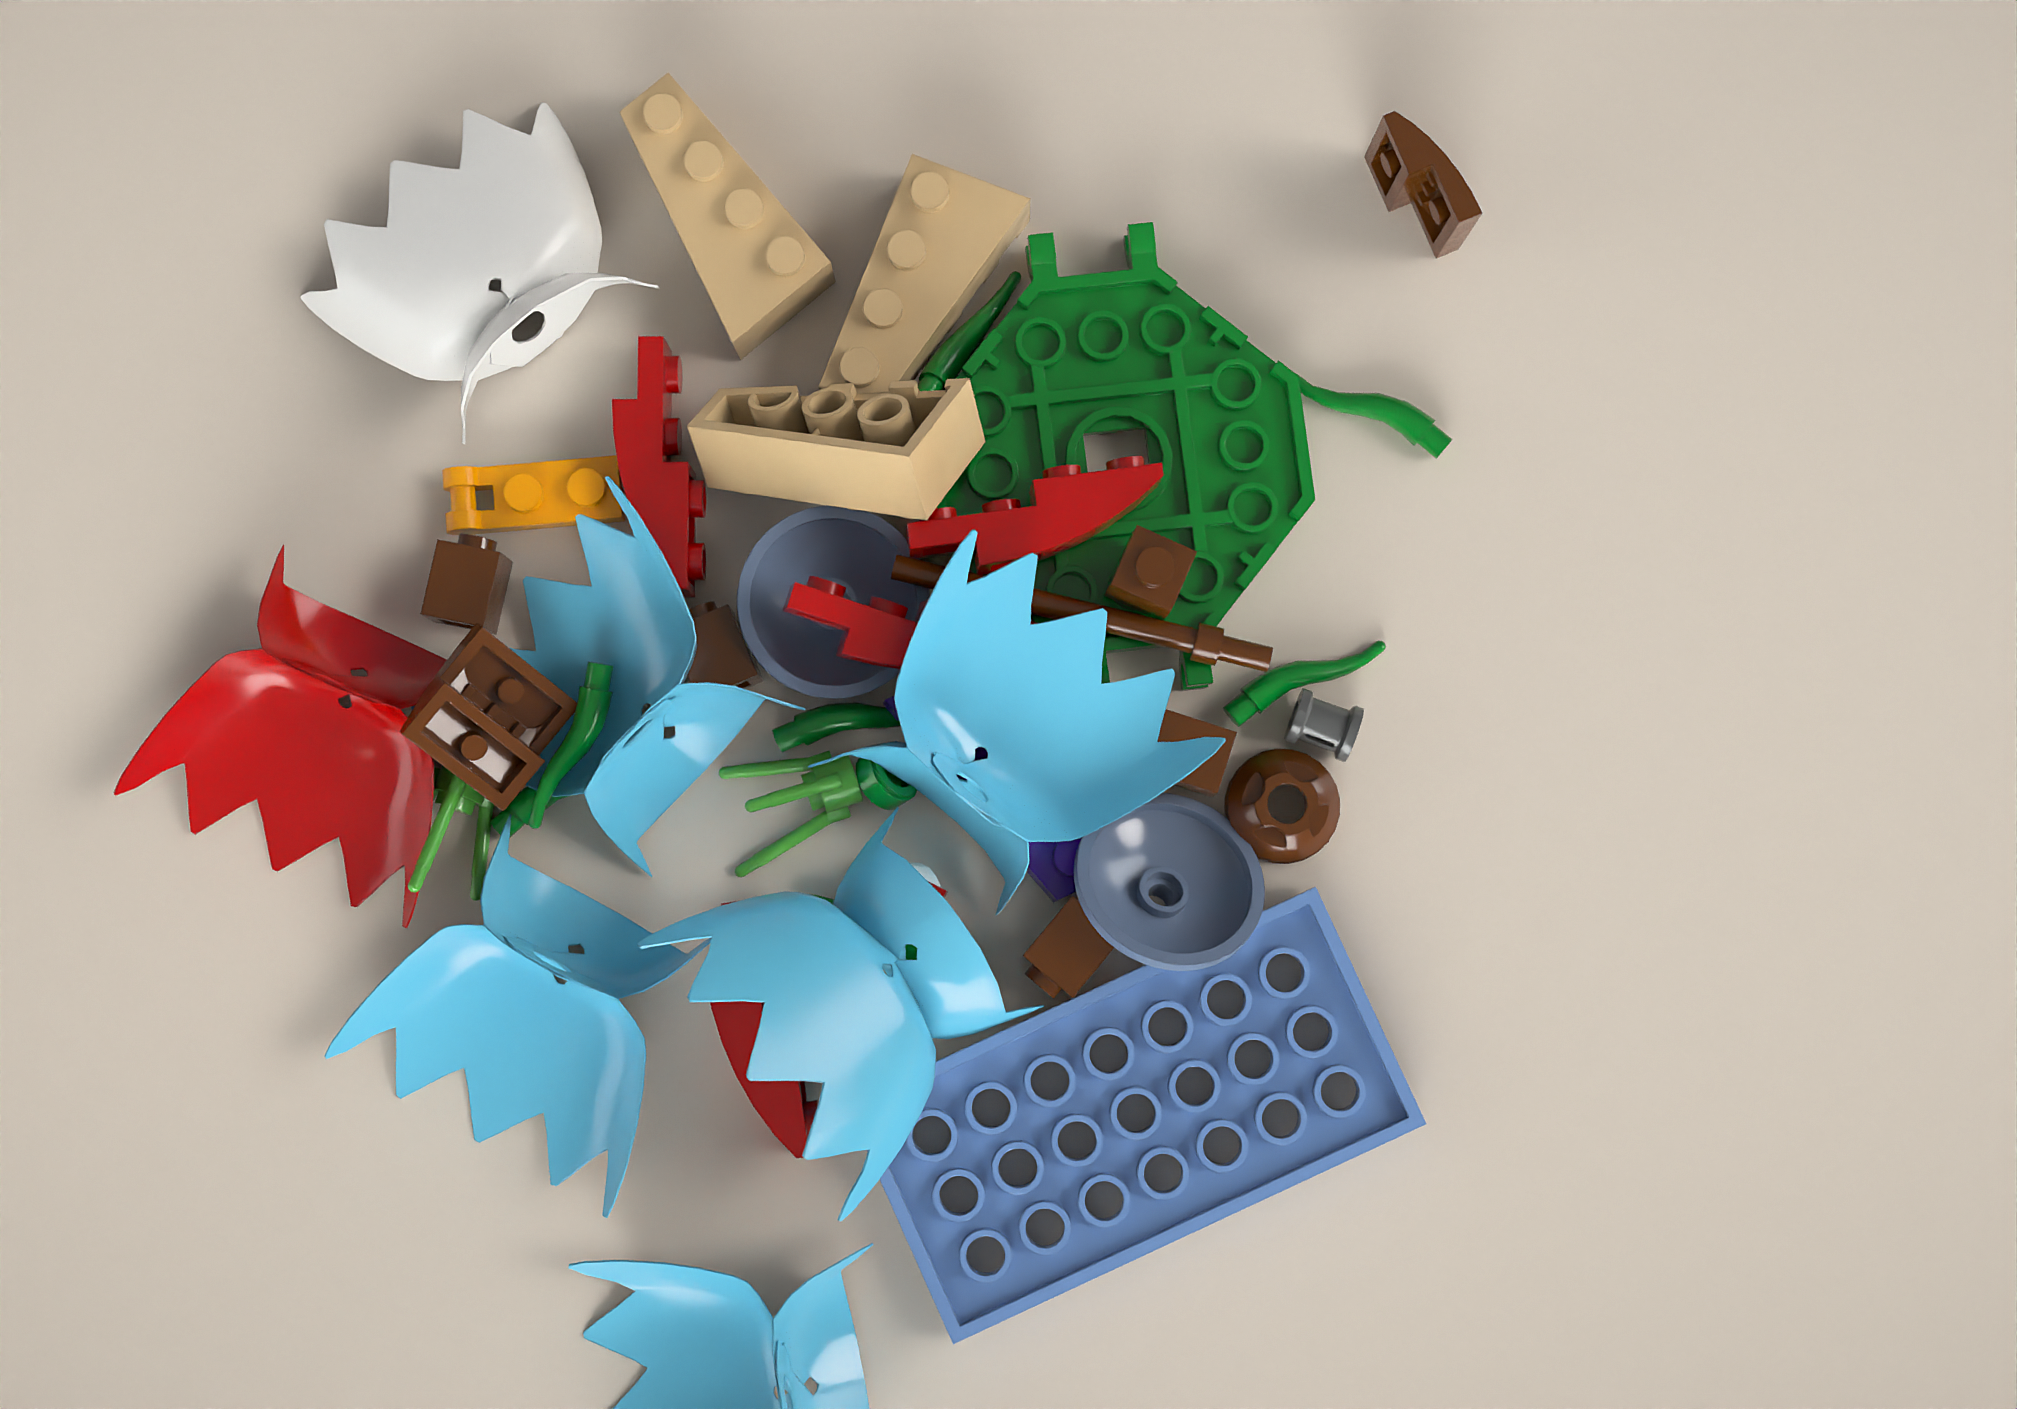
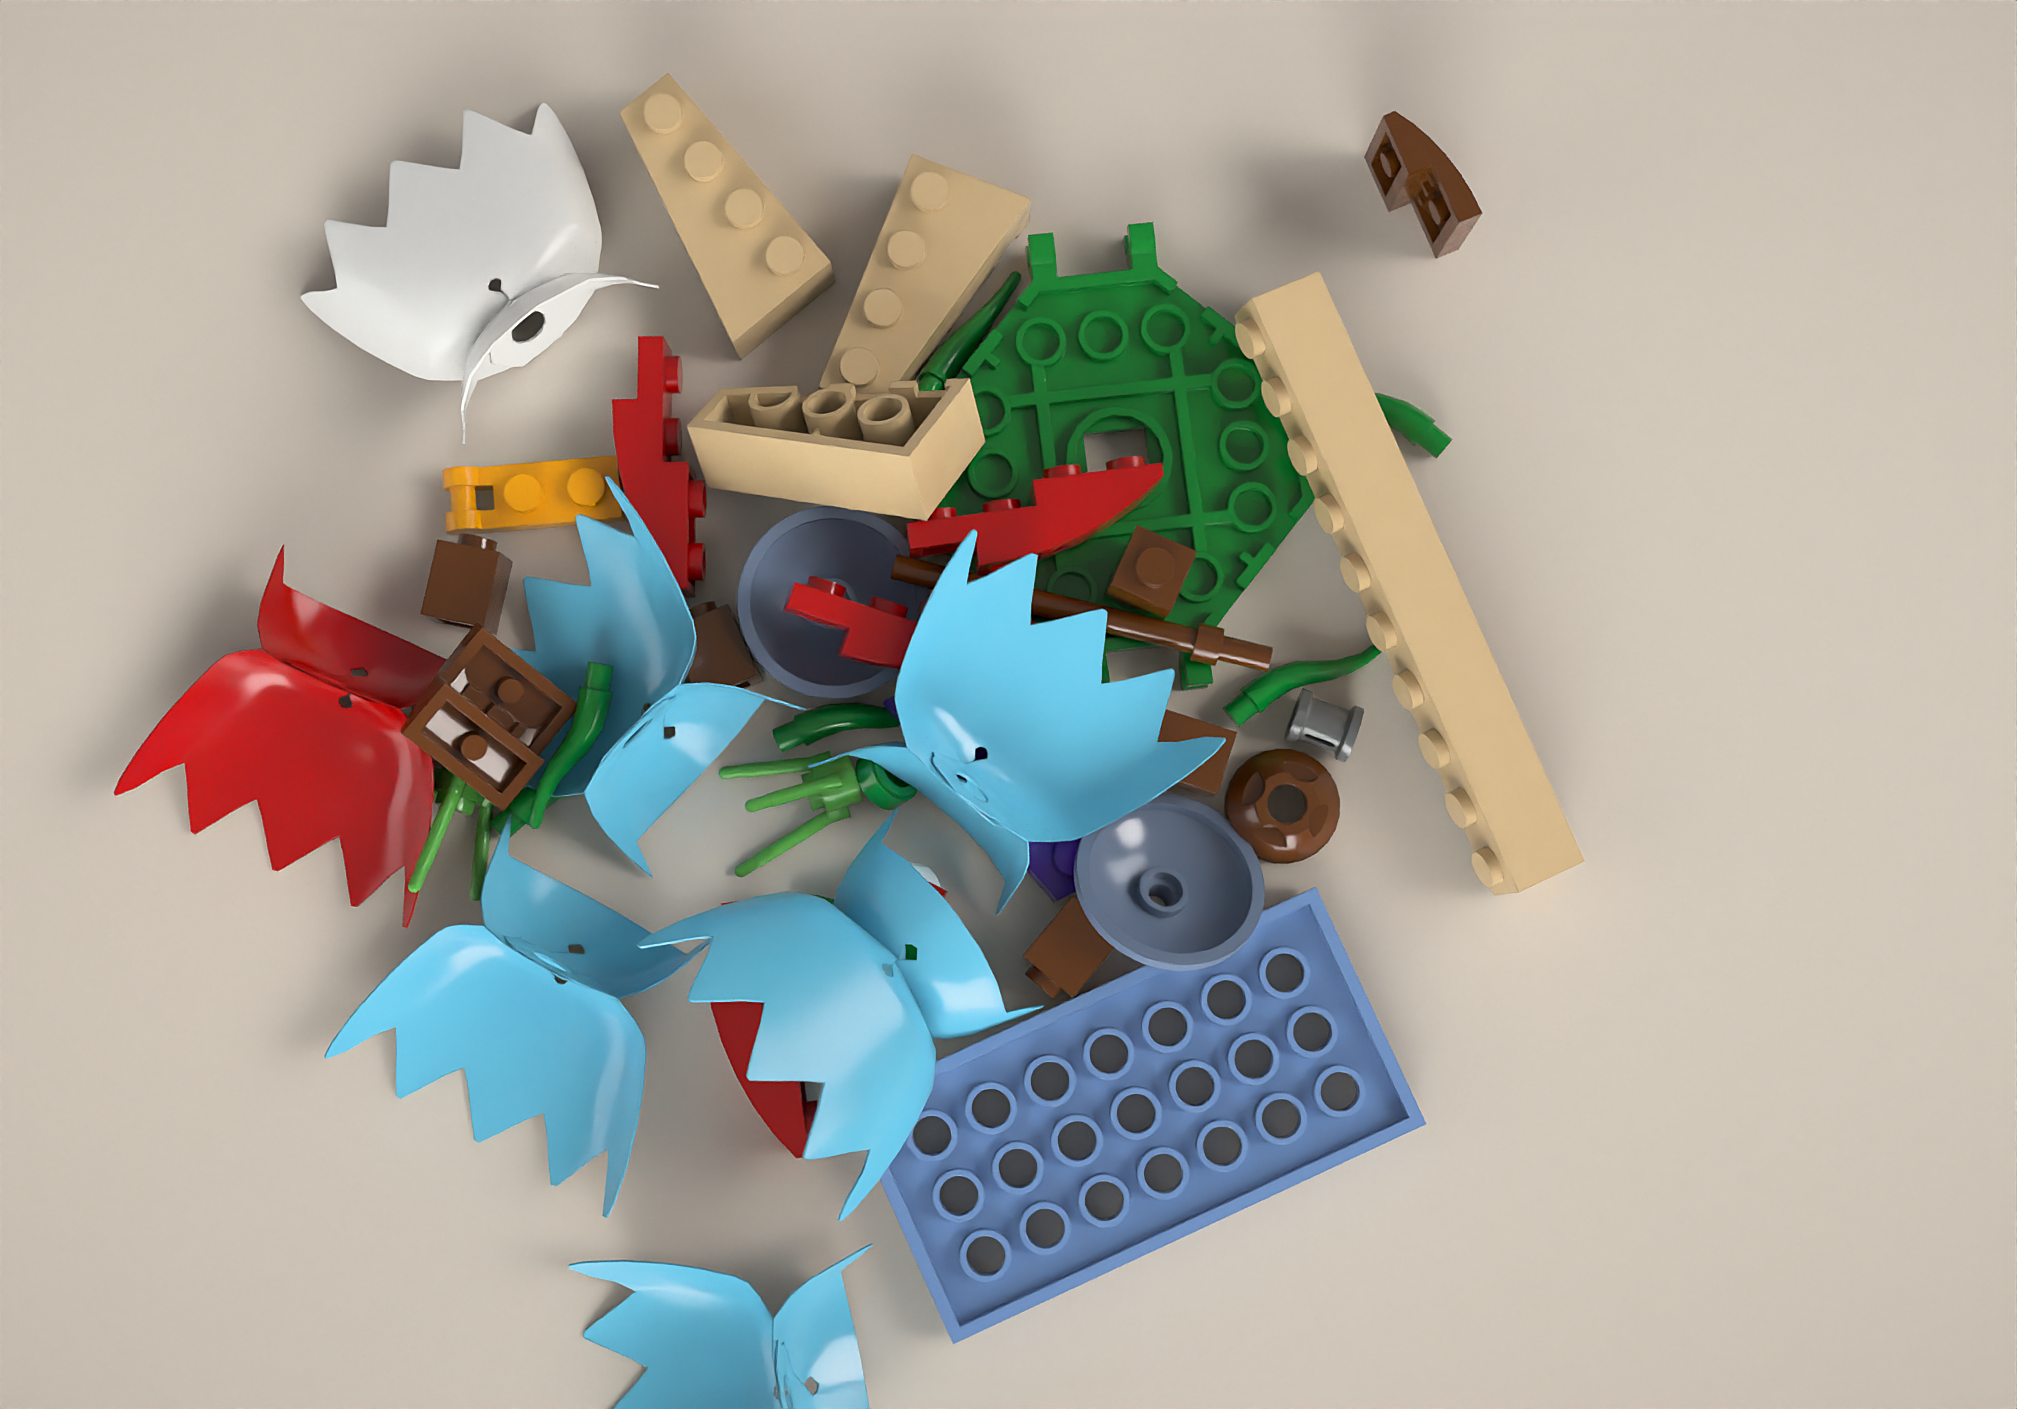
(1406, 586): none -> tan brick

